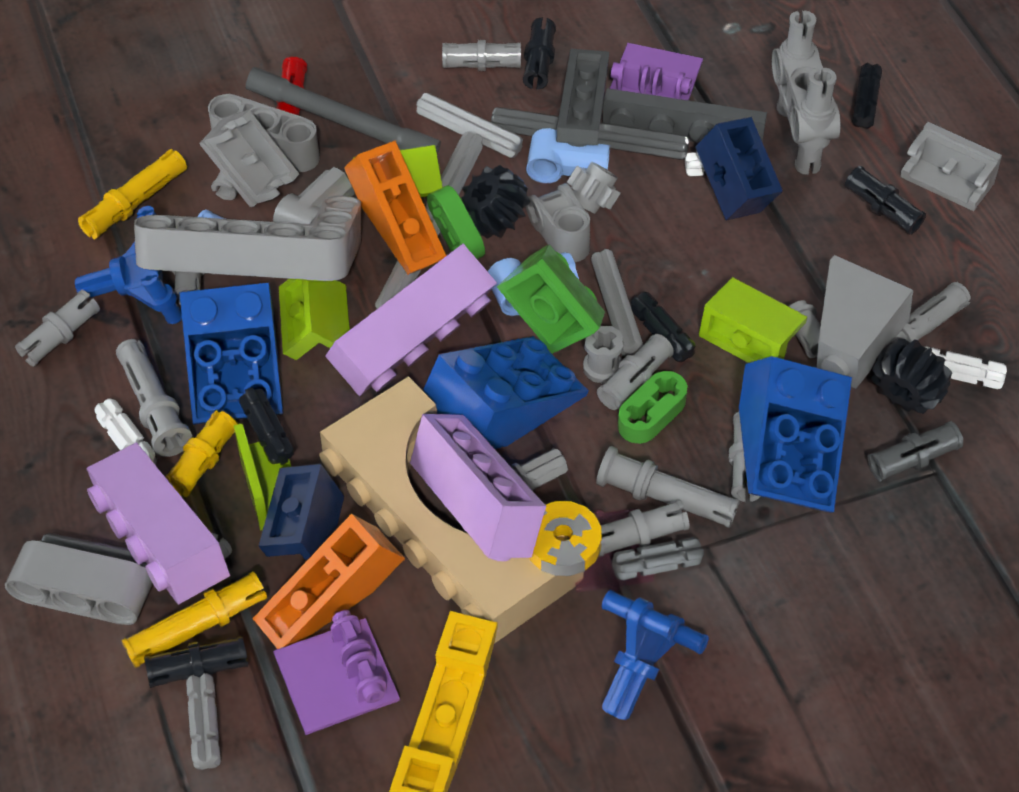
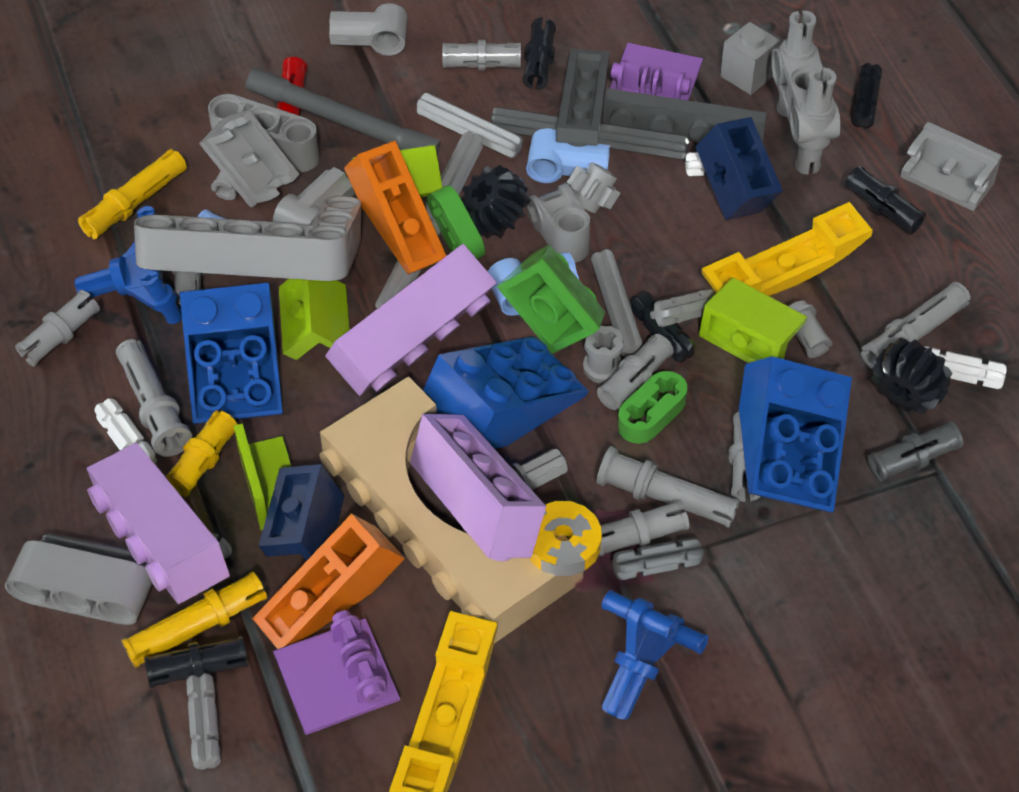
(266, 426): black axle -> none
(381, 29): none -> light grey piece
(681, 307): none -> light grey axle
(749, 57): none -> light grey slope
(797, 259): none -> yellow slope
(859, 318): light grey slope -> none

